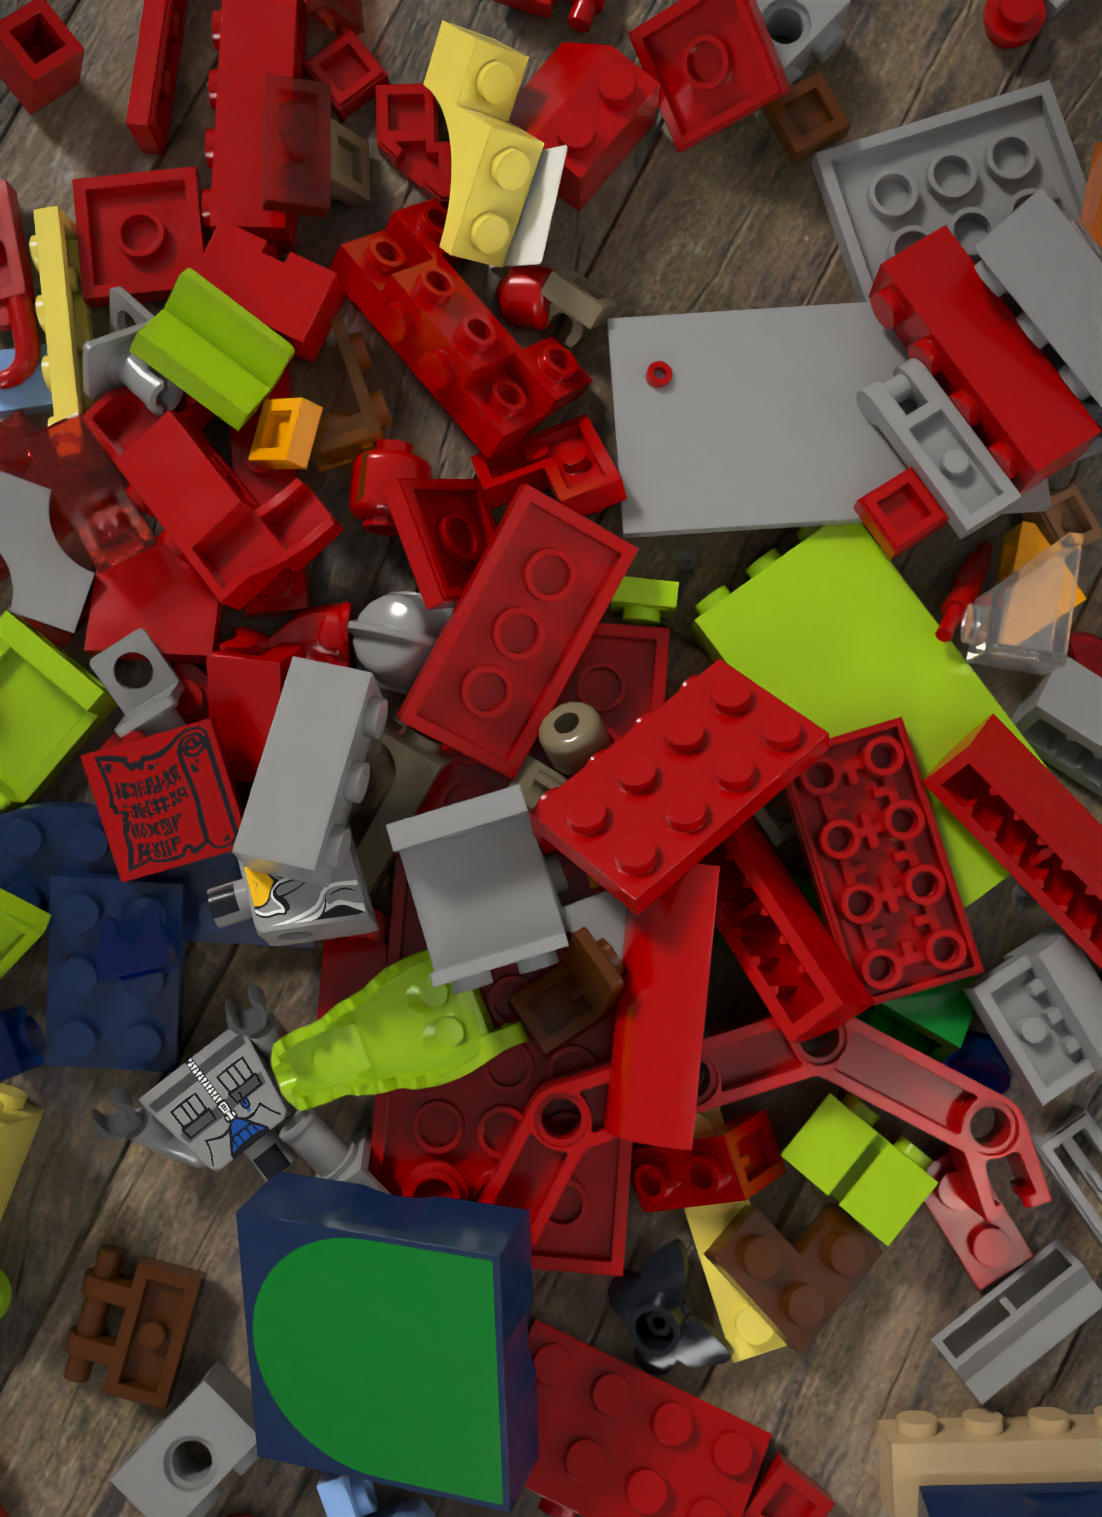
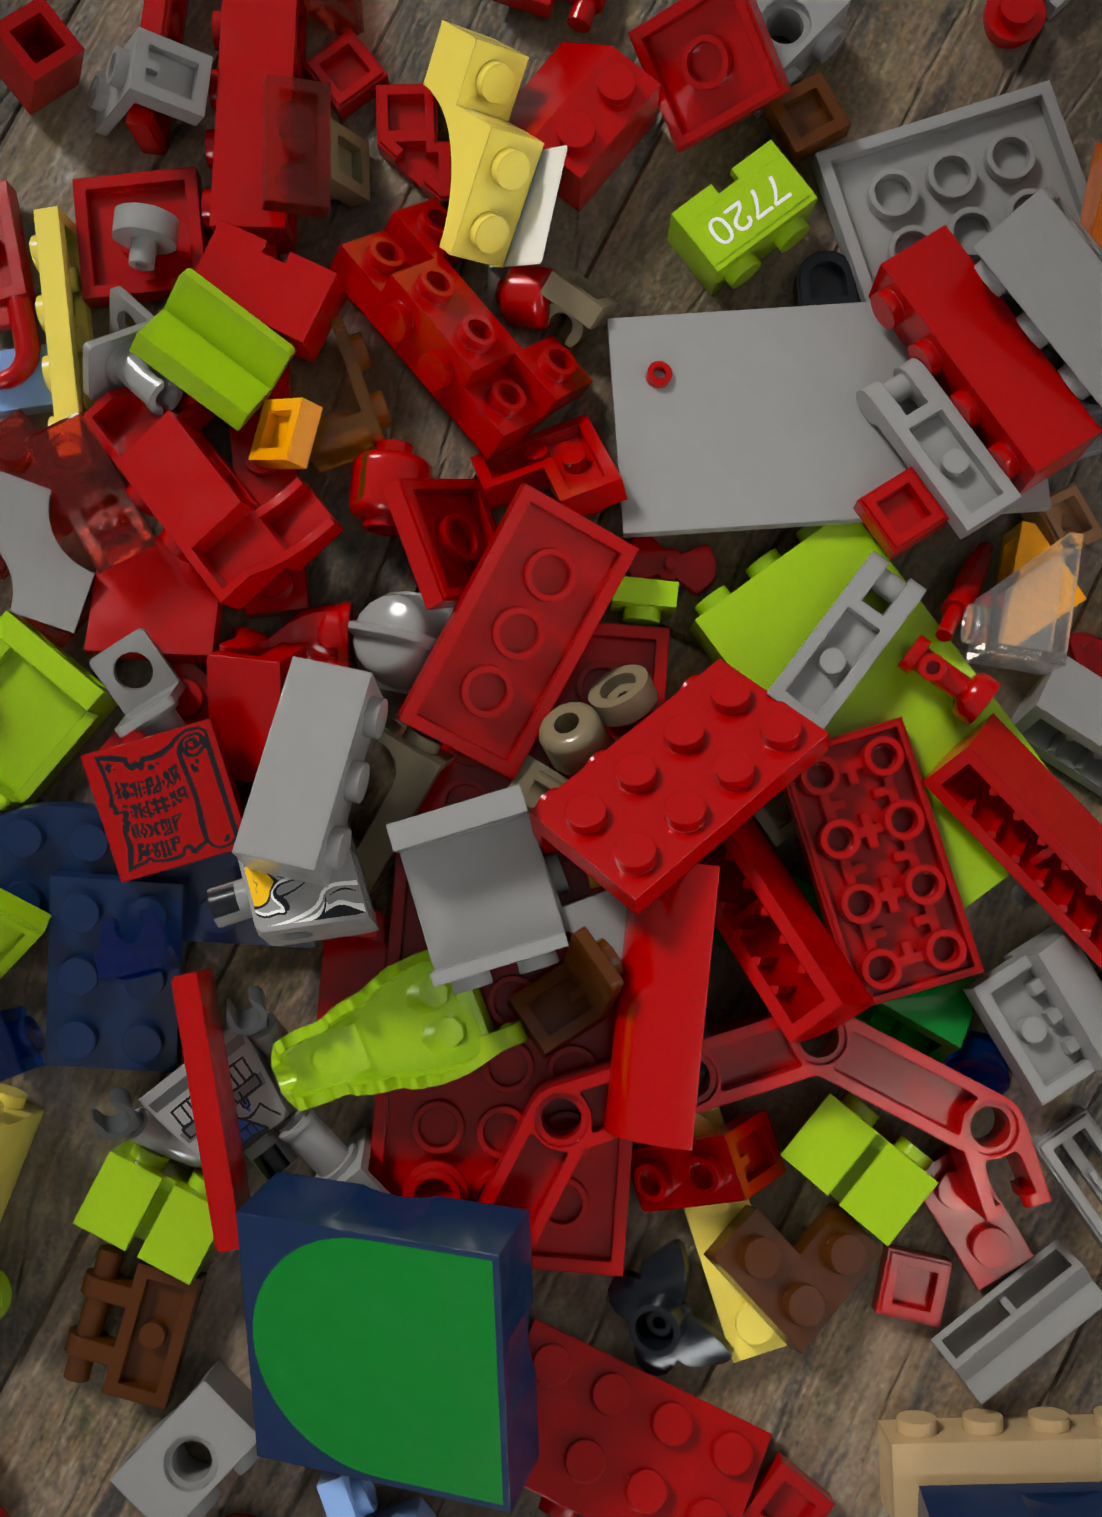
(144, 231): none -> light grey tile
(154, 75): none -> light grey bracket
(155, 1201): none -> lime piece
(212, 1103): none -> red tile
(623, 696): none -> dark tan tile
(692, 569): none -> red piece
(732, 230): none -> lime brick
(824, 279): none -> black tile
(845, 642): none -> light grey plate
(912, 1284): none -> red tile
(969, 694): none -> red piece

